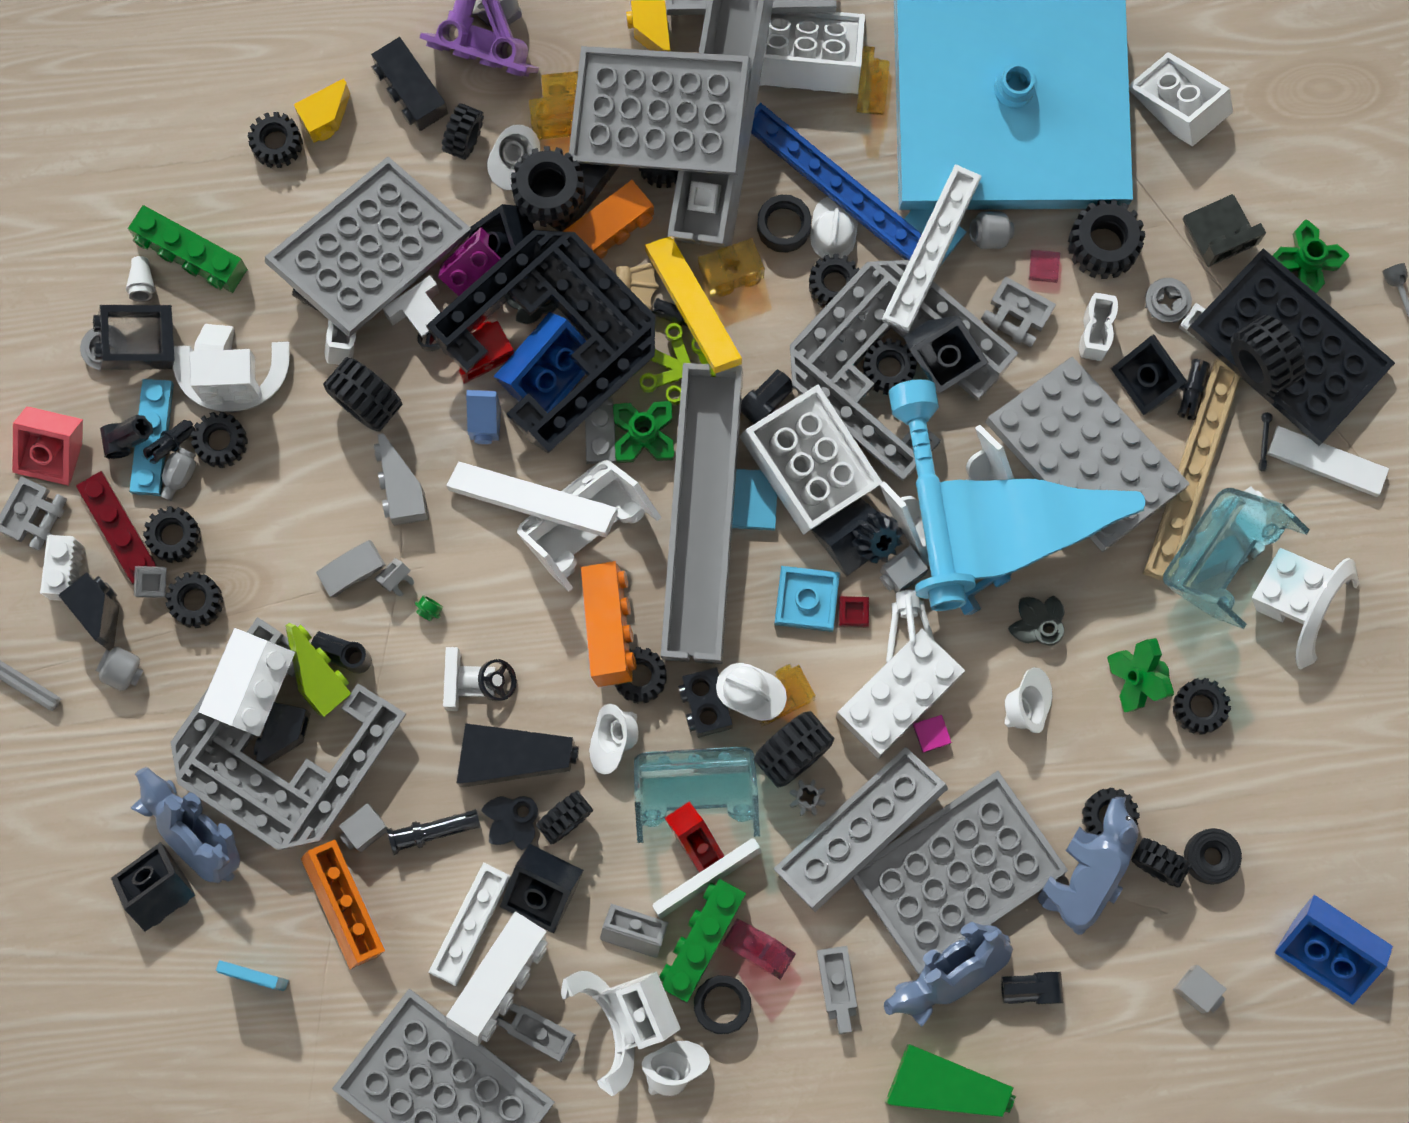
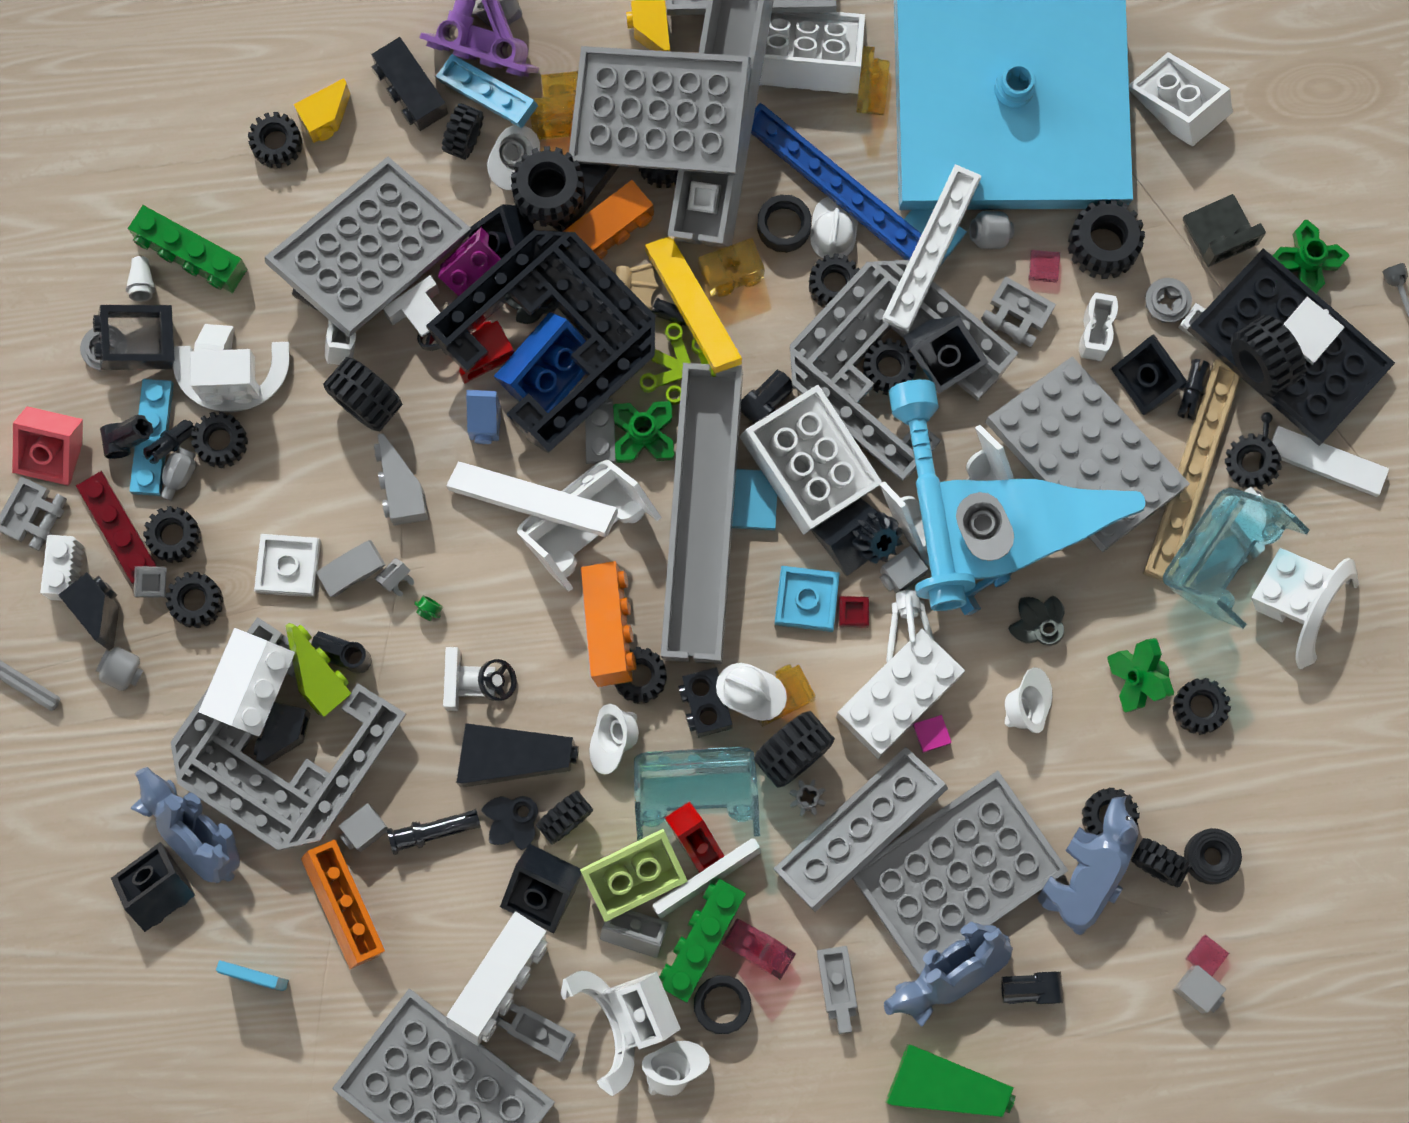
(287, 565): none -> white tile
(469, 924): white tile -> none
(487, 91): none -> medium azure plate
(633, 875): none -> yellowish green slope
(985, 526): none -> light grey piece
(1207, 955): none -> clear pink tile
(1241, 449): none -> black tyre
(1313, 329): none -> white piece
(1334, 949): blue slope -> none

